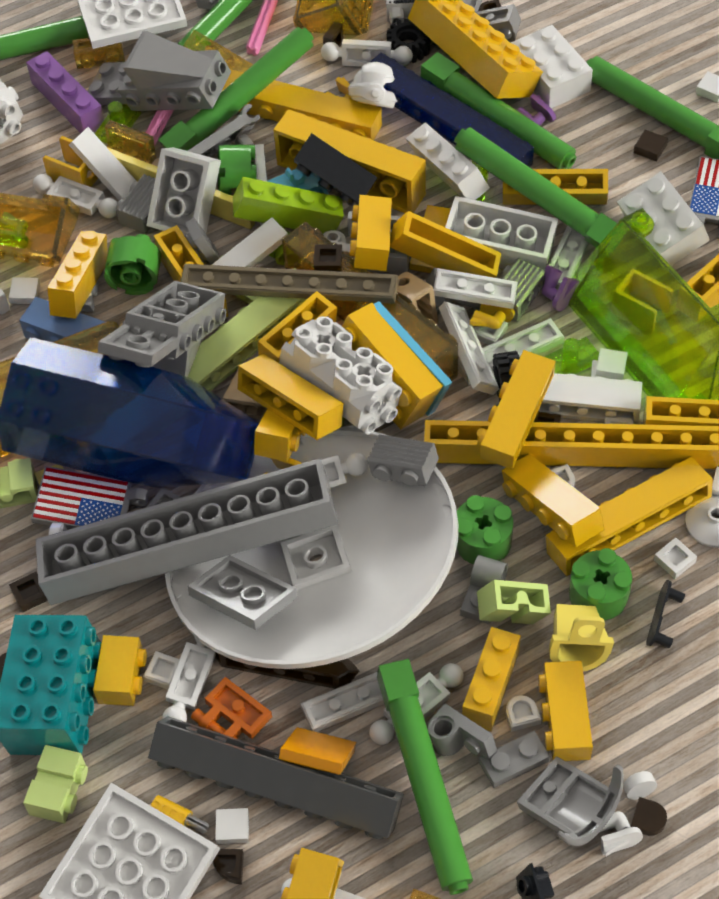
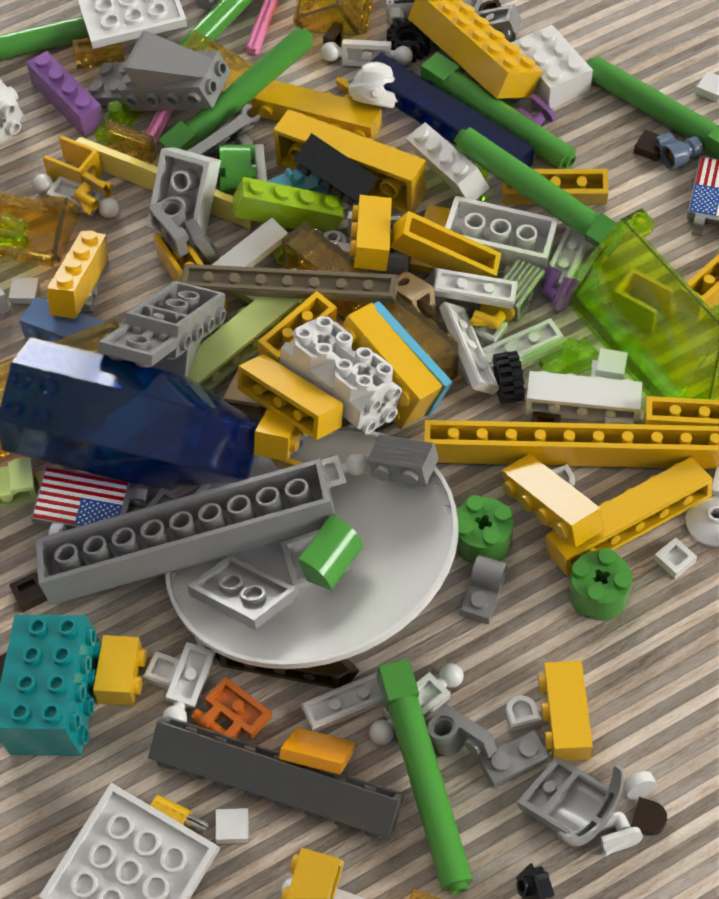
(55, 785): yellowish green brick -> none
(82, 193): none -> yellow piece
(103, 163): white tile -> none
(132, 264): bright green brick -> none
(135, 208): light grey brick -> none
(169, 220): none -> light grey plate
(230, 865): dark brown tile -> none
(328, 257): dark brown tile -> none
(330, 553): none -> bright green brick
(491, 677): yellow brick -> none
(517, 409): yellow brick -> none
(519, 600): yellowish green brick -> none
(579, 636): light yellow container -> none
(654, 634): black piece -> none
(675, 152): none -> sand blue piece
(676, 226): white brick -> none

